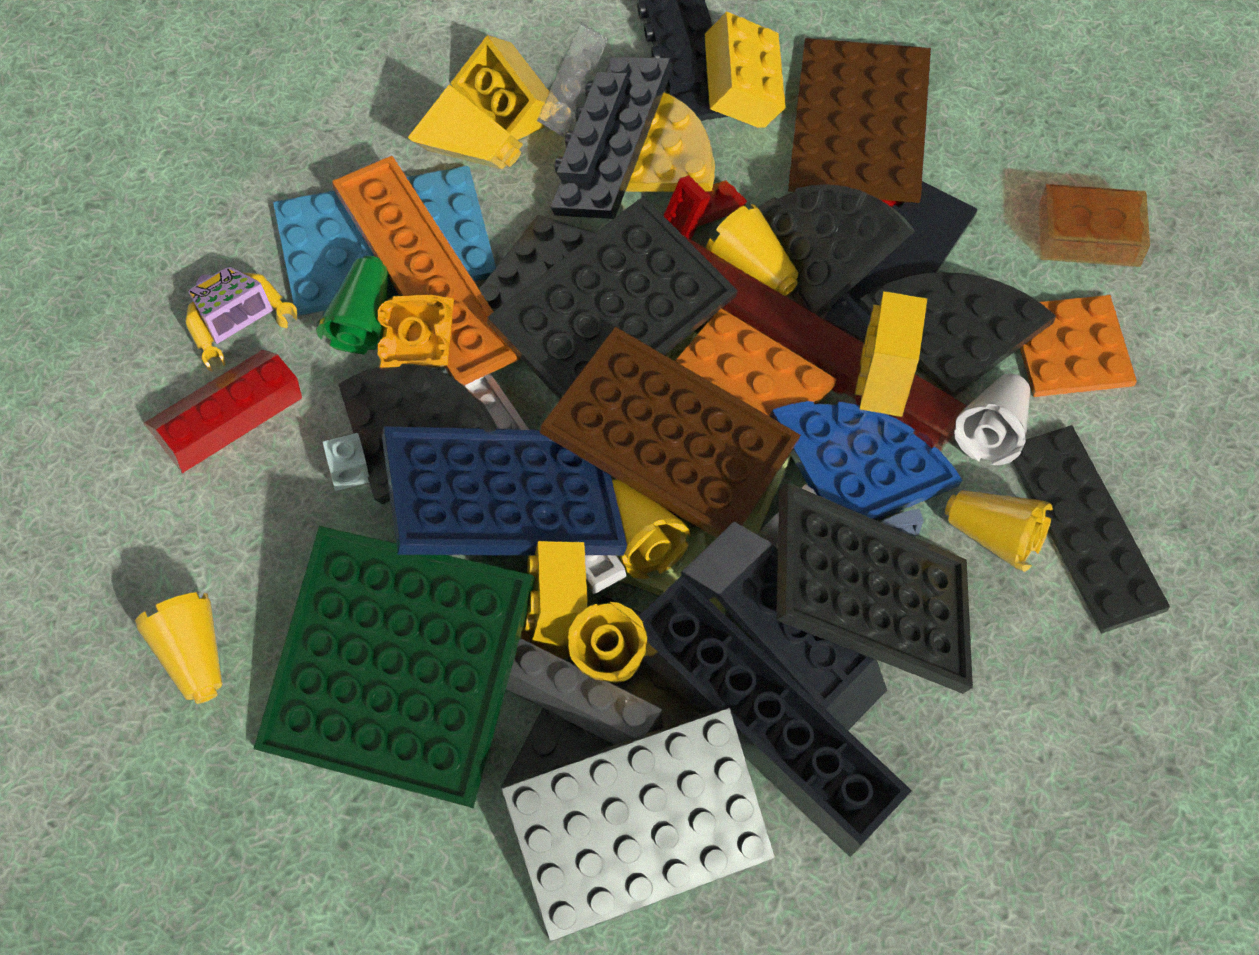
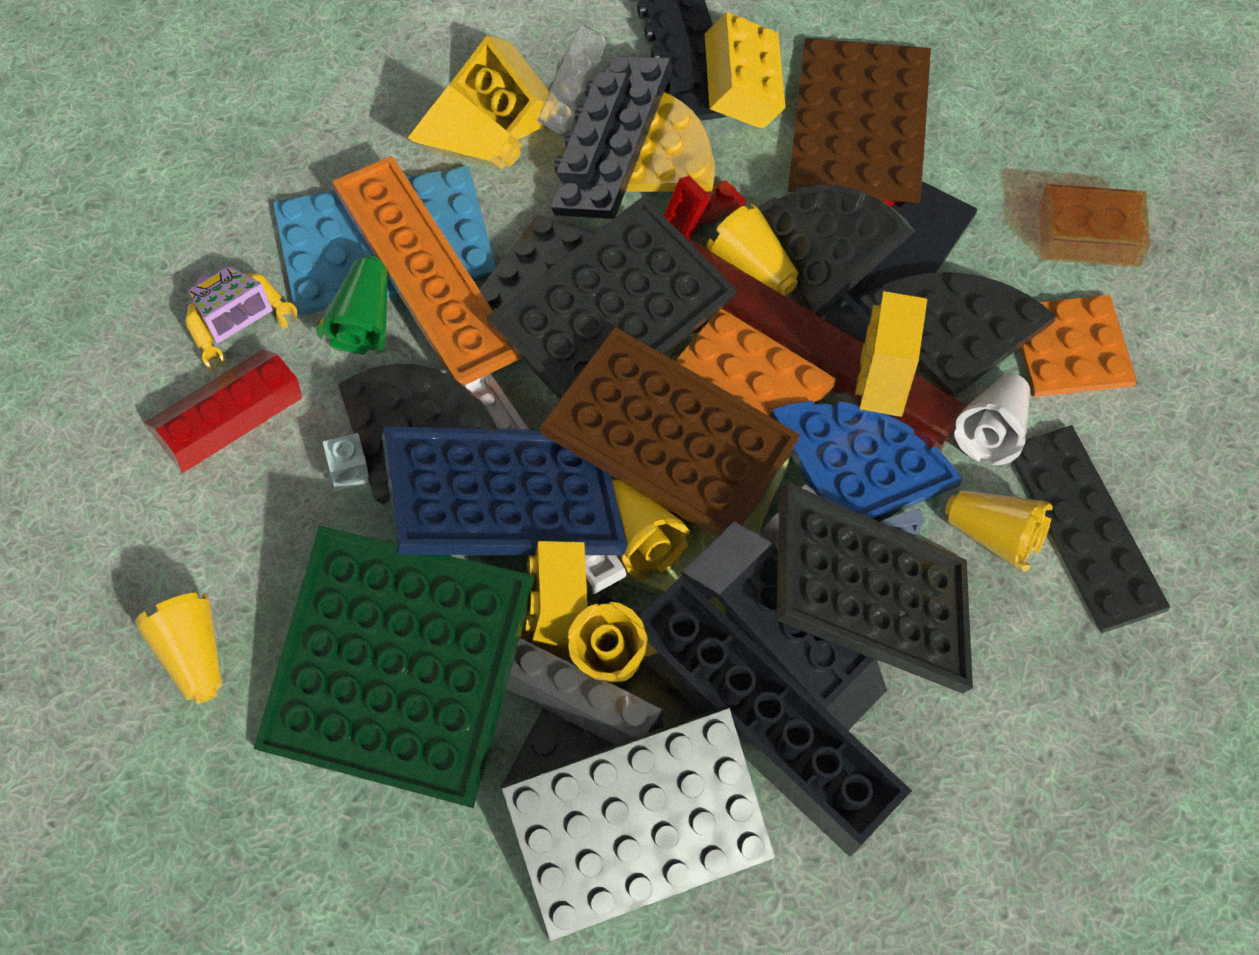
(415, 330): light orange slope -> none

